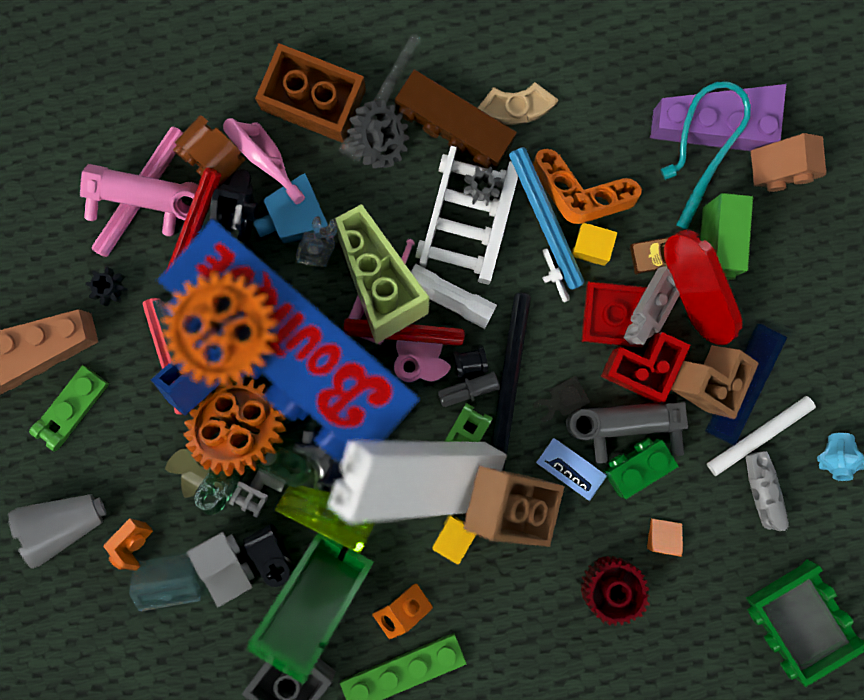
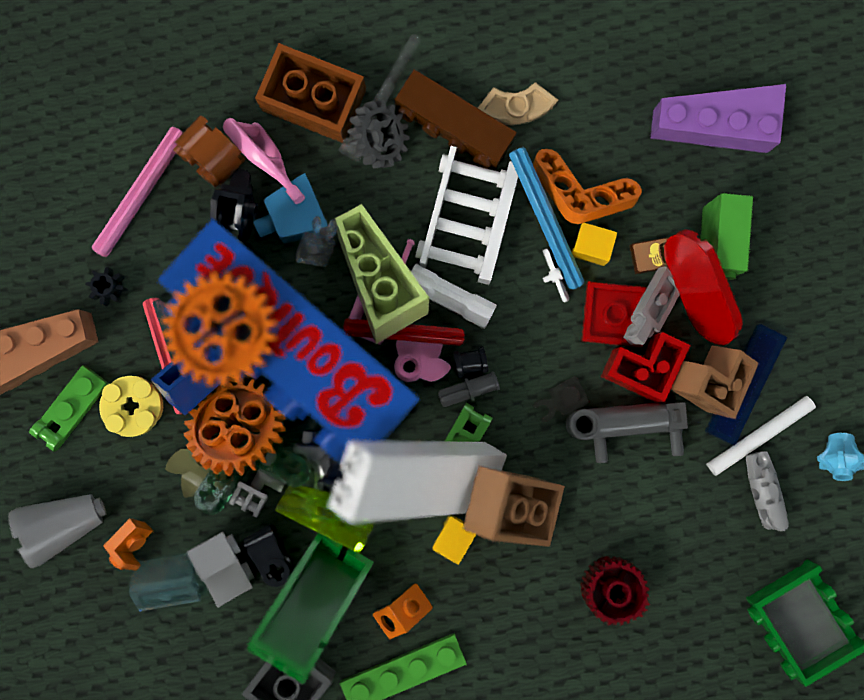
(120, 420): none -> light yellow plate
(135, 190): bright pink piece -> none
(197, 211): red axle -> none
(476, 180): dark grey gear -> none
(511, 373): black axle -> none
(571, 469): light blue slope -> none
(640, 468): green brick -> none
(665, 537): orange slope -> none
(671, 170): teal piece -> none
(789, 161): nougat brick -> none

